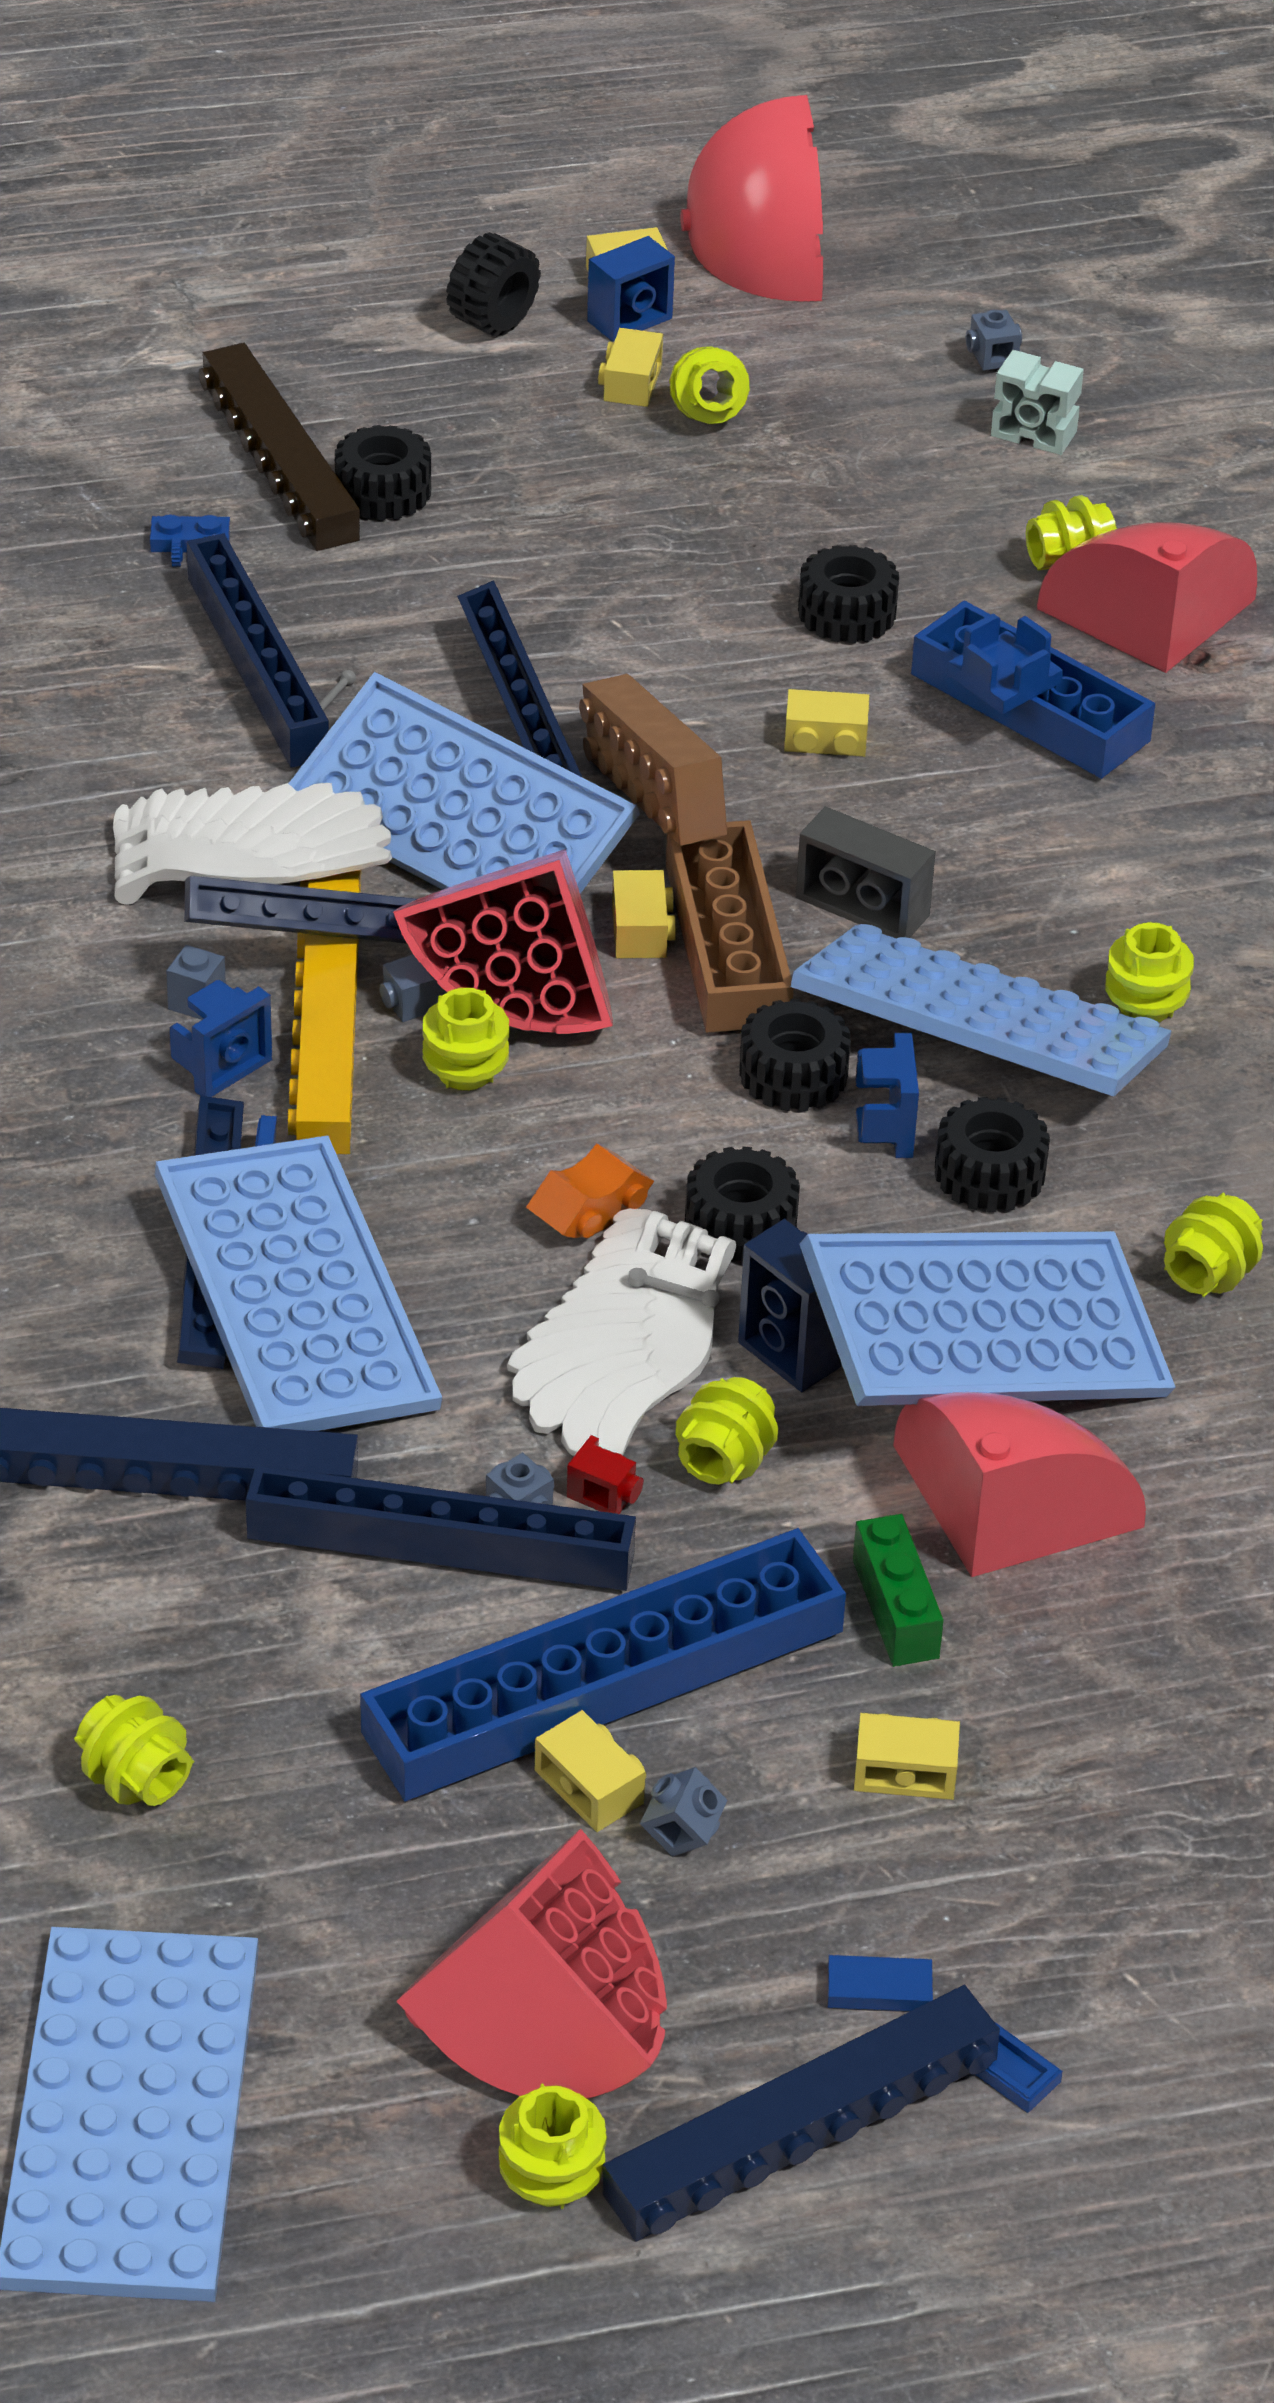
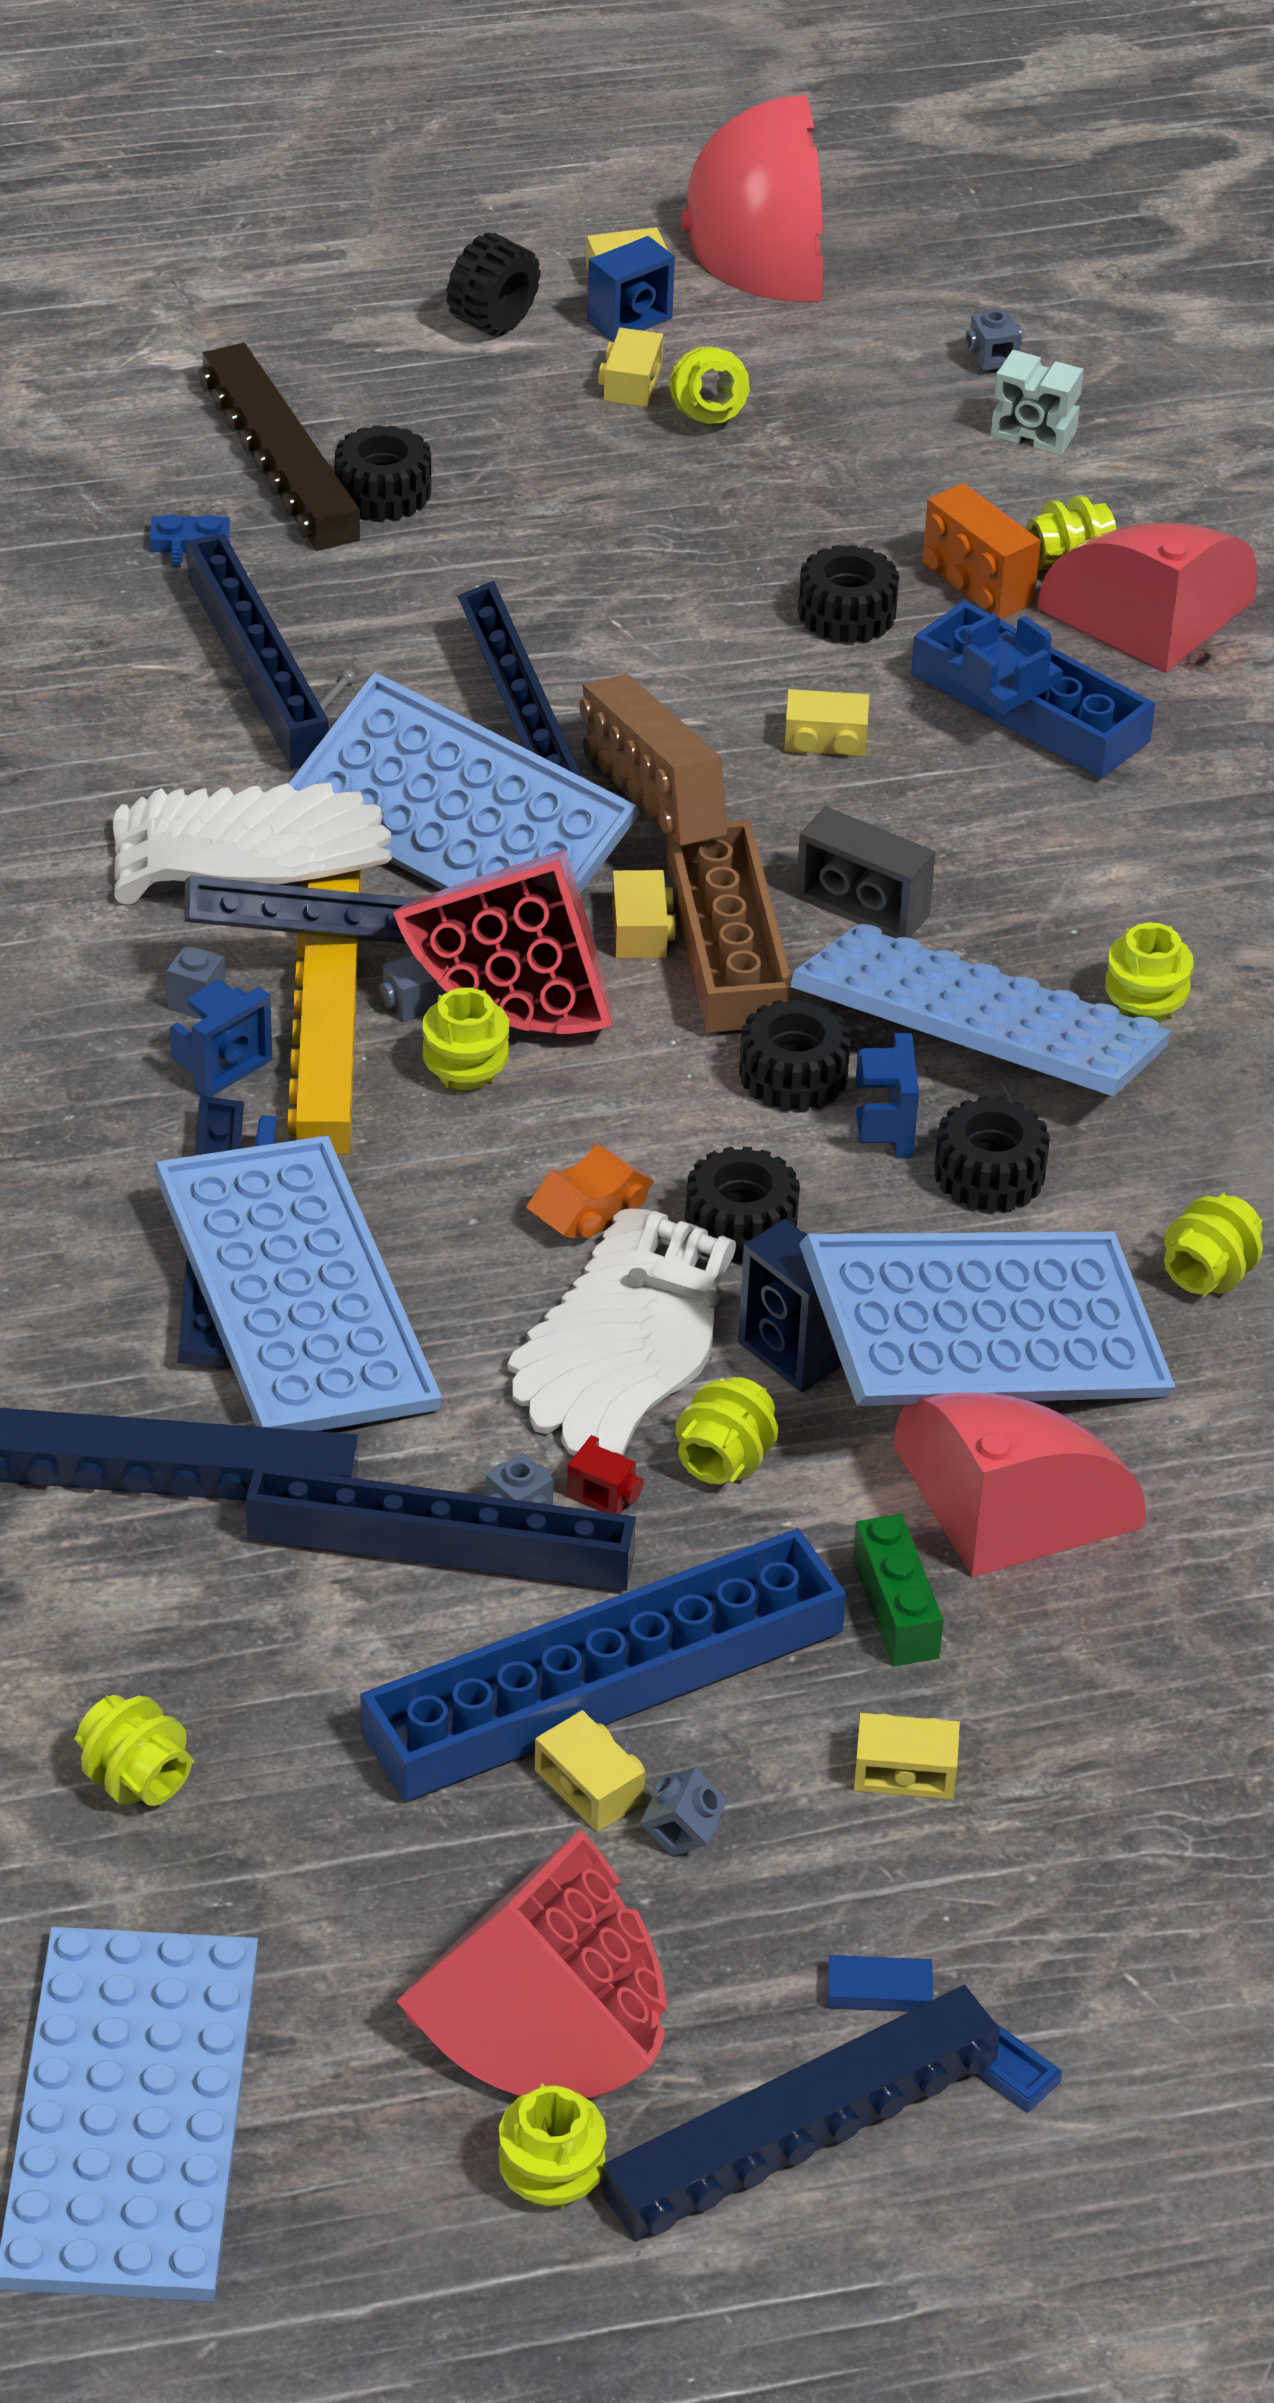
(981, 551): none -> orange brick

